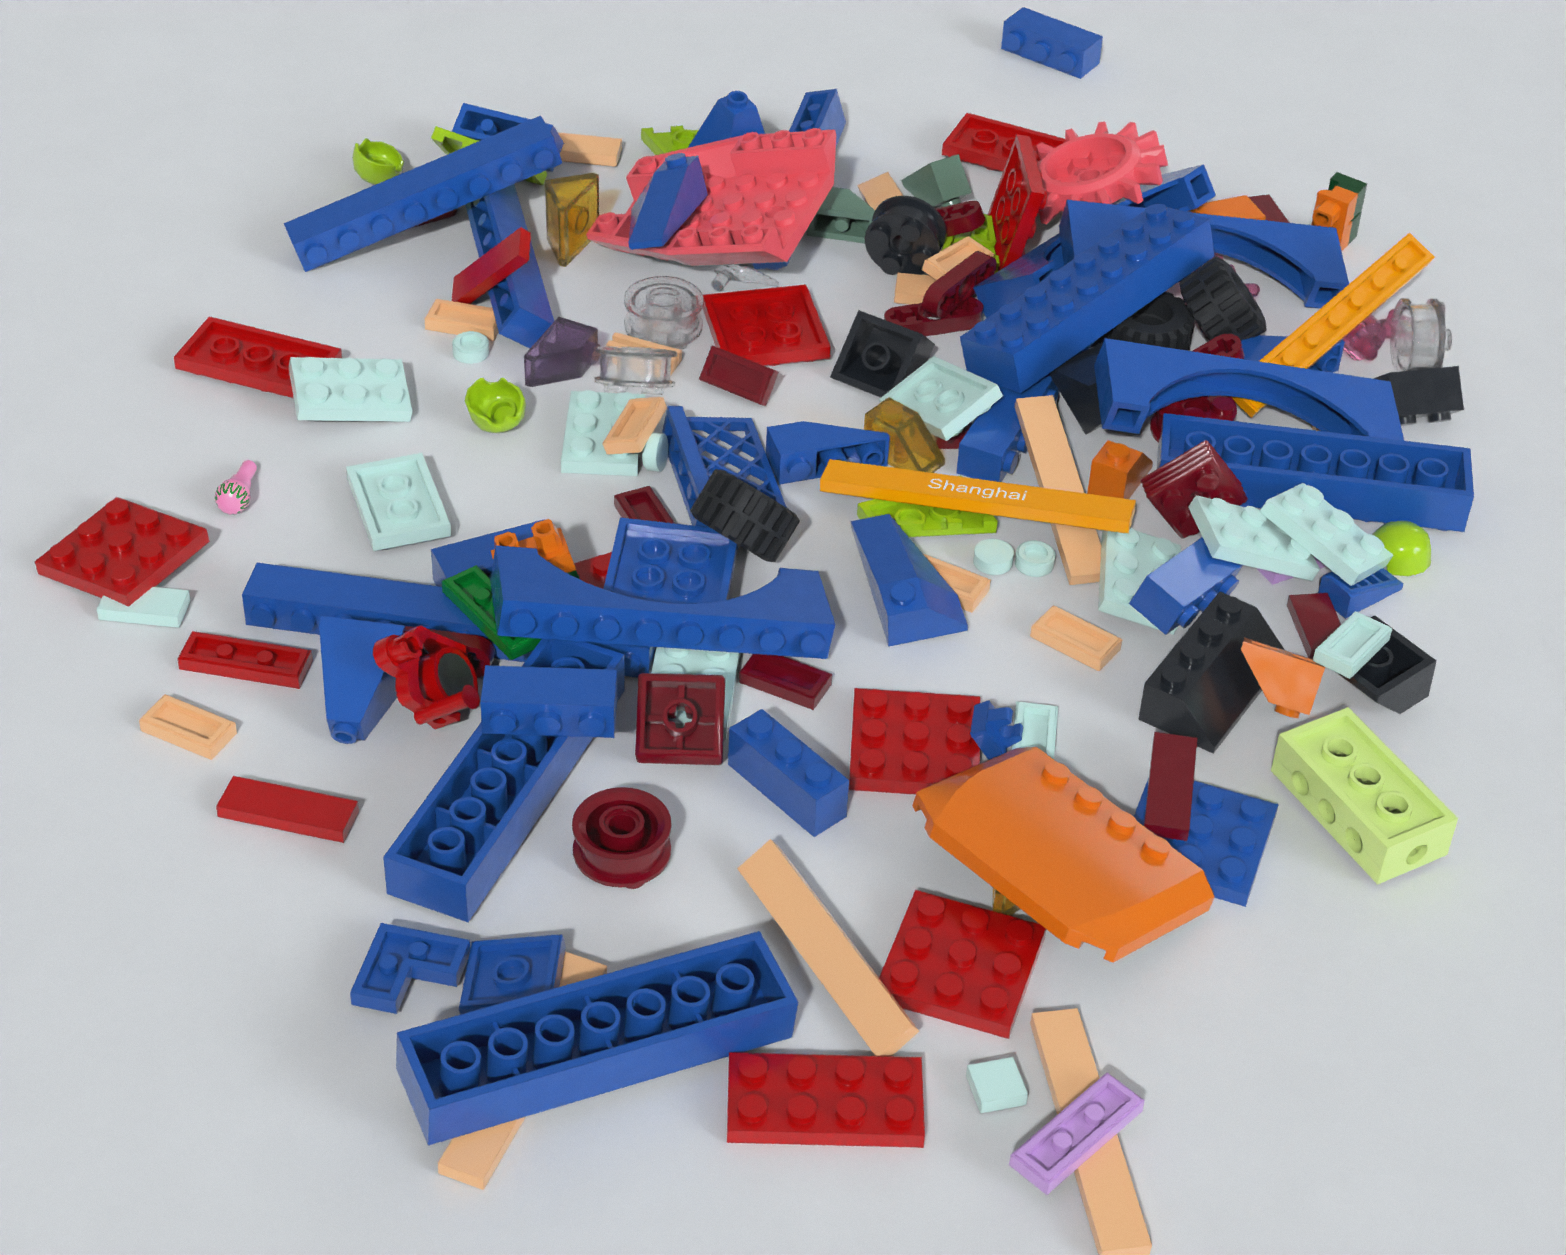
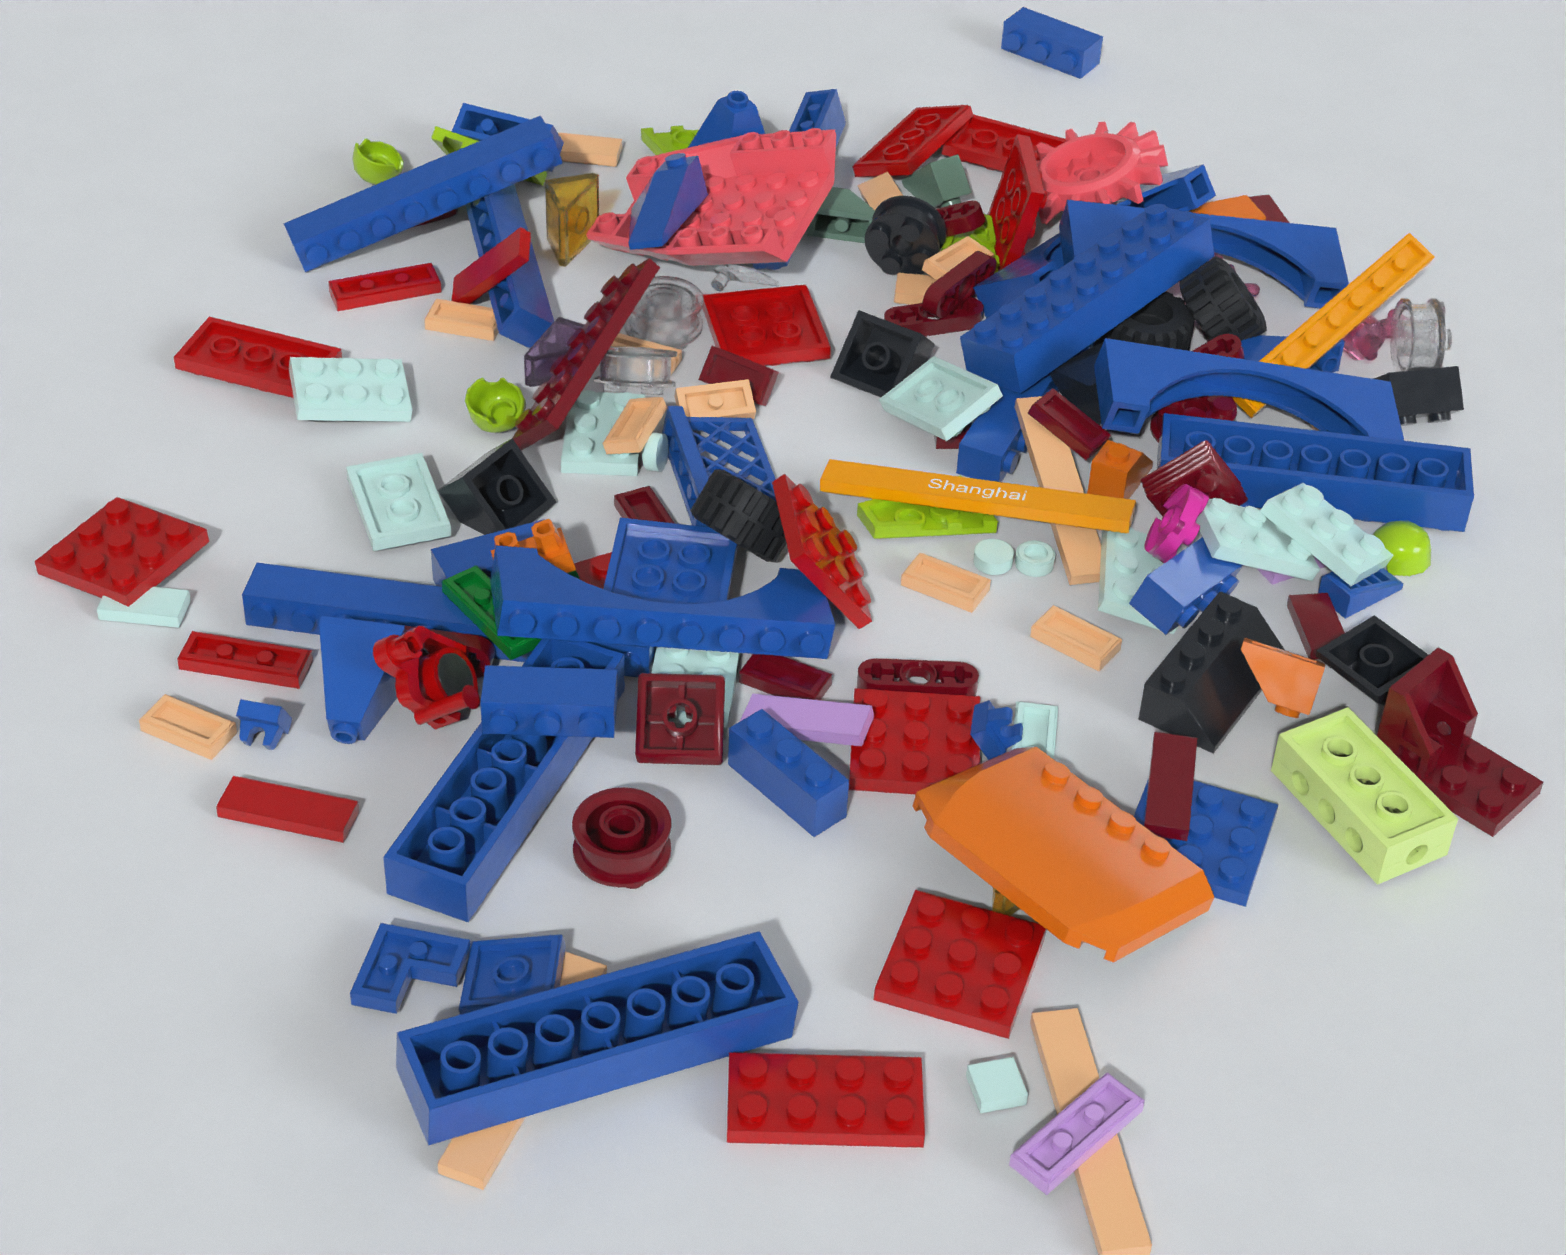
(234, 494): bright pink piece -> none
(262, 717): none -> blue tile
(384, 286): none -> red tile
(470, 347): light aqua tile -> none
(497, 491): none -> black slope
(586, 351): none -> dark red plate
(717, 400): none -> light nougat plate
(803, 449): blue slope -> none
(816, 718): none -> lavender tile
(822, 550): none -> red plate
(828, 951): light nougat tile -> none
(905, 586): blue wedge -> none
(910, 440): clear yellow slope -> none
(913, 140): none -> red tile
(946, 671): none -> dark red beam
(1069, 424): none -> dark red tile
(1177, 524): none -> dark pink plate
(1341, 207): orange hips -> none
(1352, 644): light aqua tile -> none
(1443, 755): none -> dark red bracket

